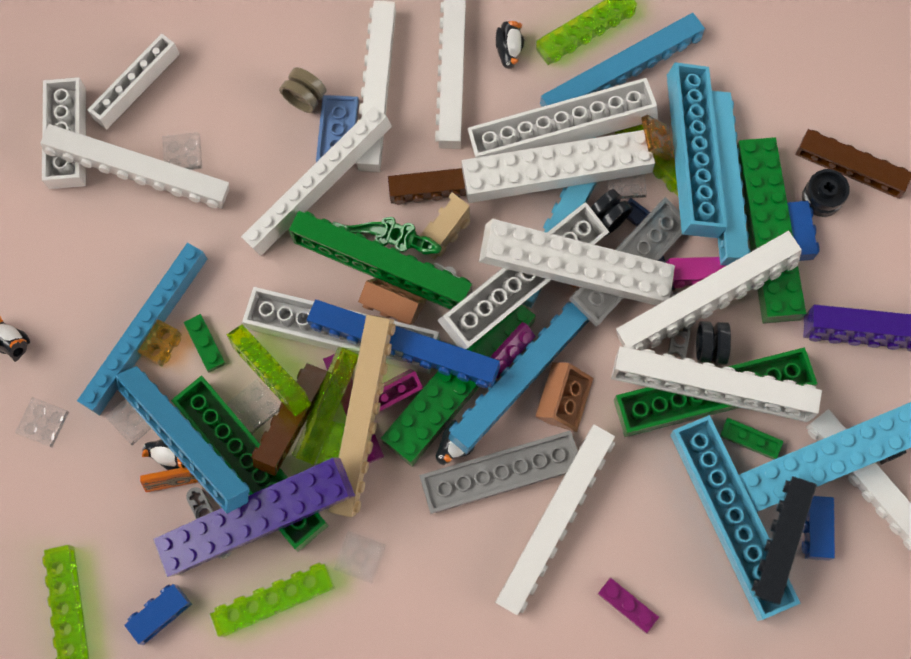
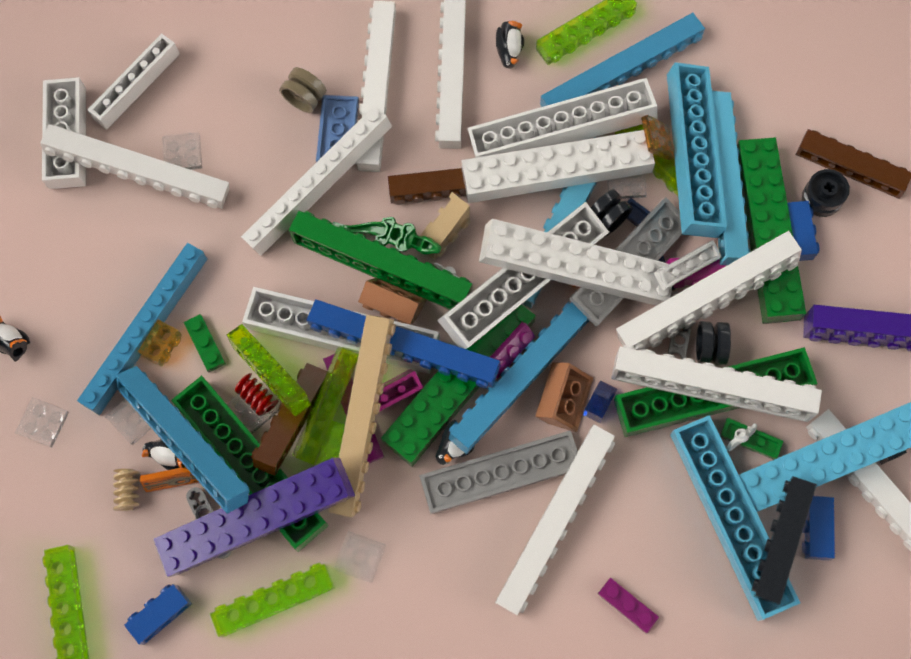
(125, 489): none -> tan piece
(254, 396): none -> red piece
(600, 401): none -> clear blue slope
(687, 265): none -> white tile
(741, 436): none -> white piece

